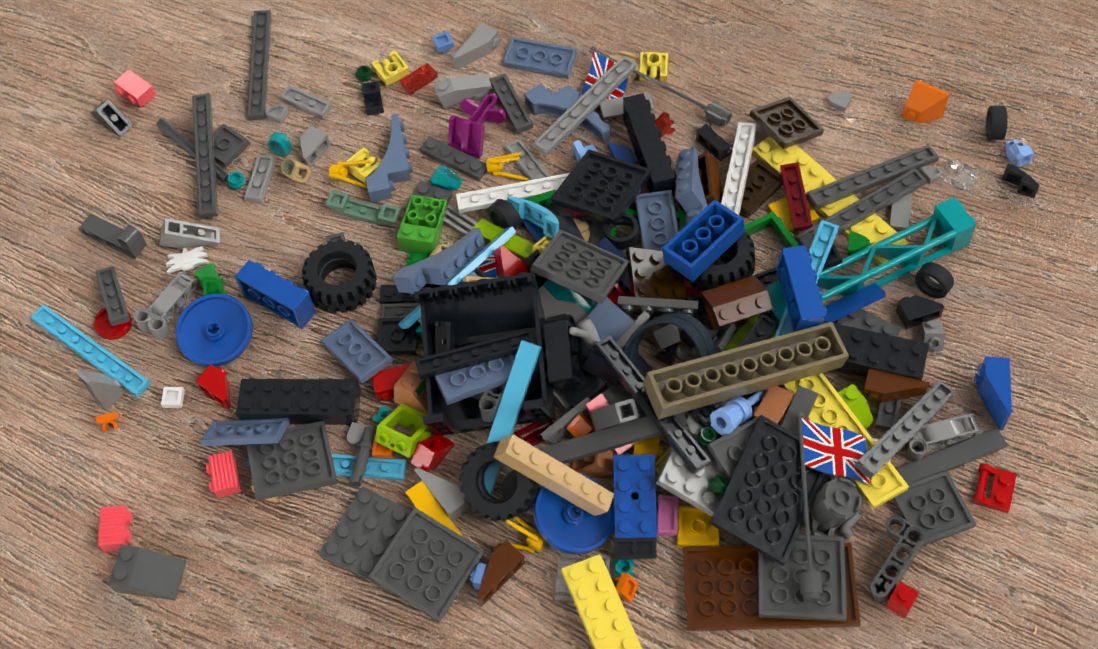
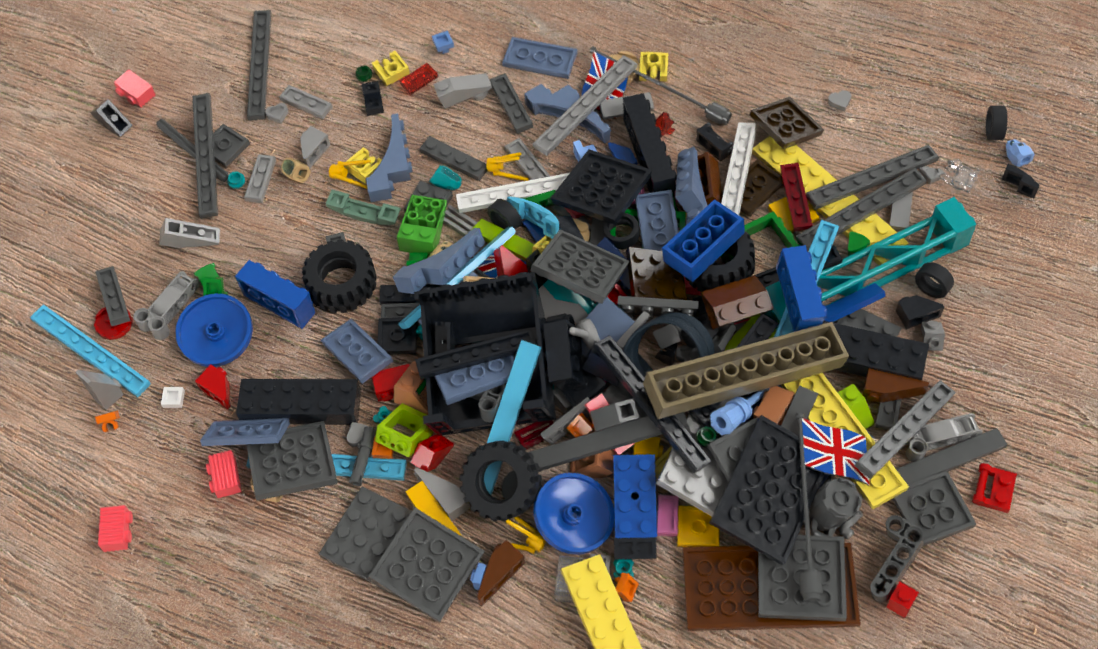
(125, 241): dark grey beam -> none
(146, 573): dark grey slope -> none
(186, 260): white piece -> none
(280, 144): teal rock -> none
(469, 134): magenta piece -> none
(478, 45): light grey slope -> none
(553, 475): tan brick -> none
(717, 484): dark green plate -> none
(925, 103): orange slope -> none
(994, 388): blue slope -> none

